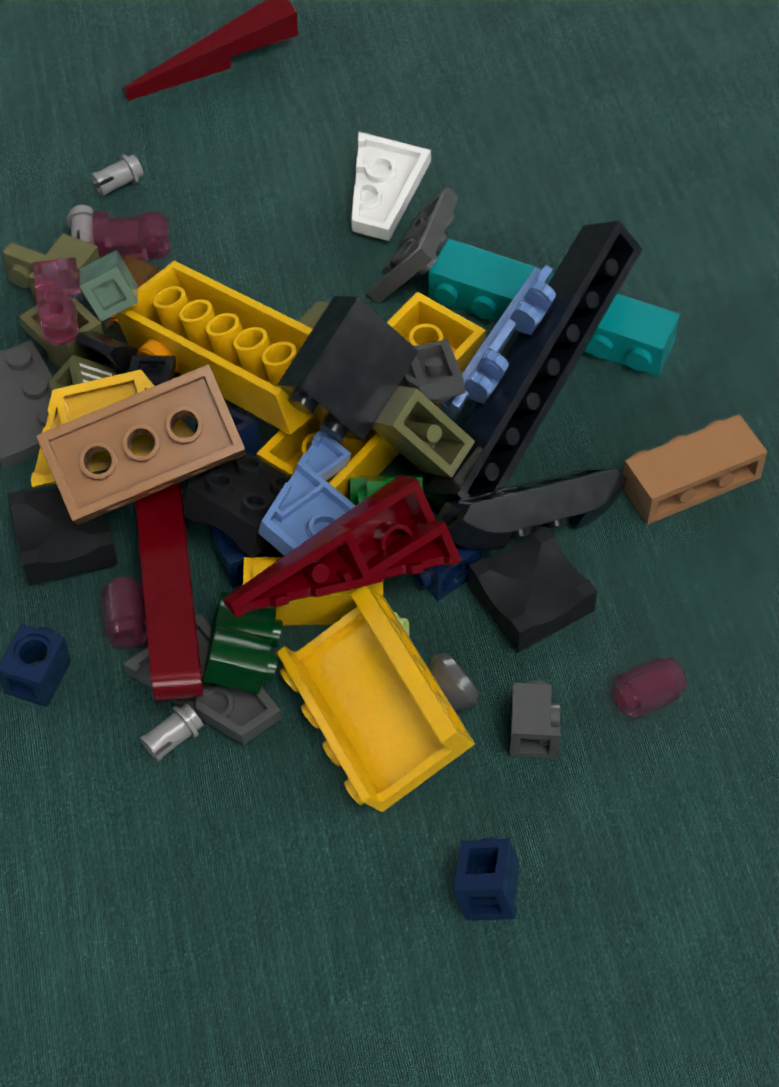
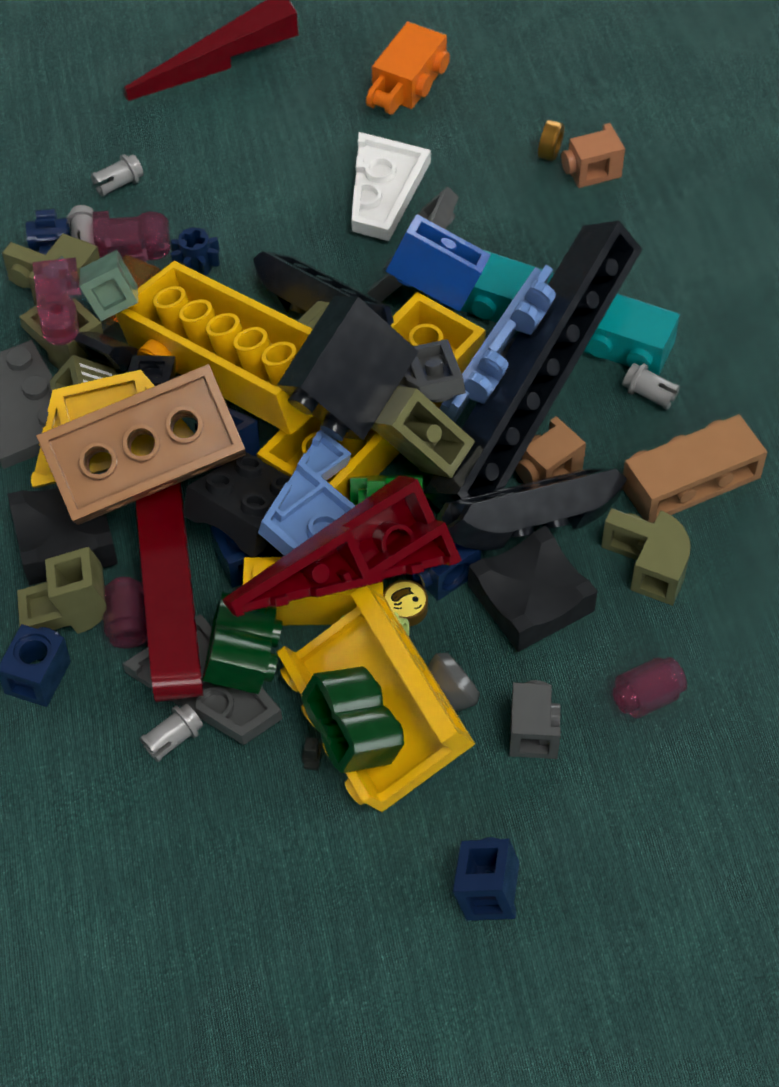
(45, 230): none -> dark blue gear
(69, 597): none -> olive brick
(196, 250): none -> dark blue gear
(299, 285): none -> black brick
(312, 754): none -> pearl dark grey piece
(352, 719): none -> dark green brick
(407, 68): none -> orange brick
(407, 600): none -> tile
(437, 263): none -> blue brick
(551, 140): none -> pearl gold tile
(552, 454): none -> medium nougat brick
(594, 157): none -> nougat brick
(650, 385): none -> light grey pin
(658, 547): none -> olive brick

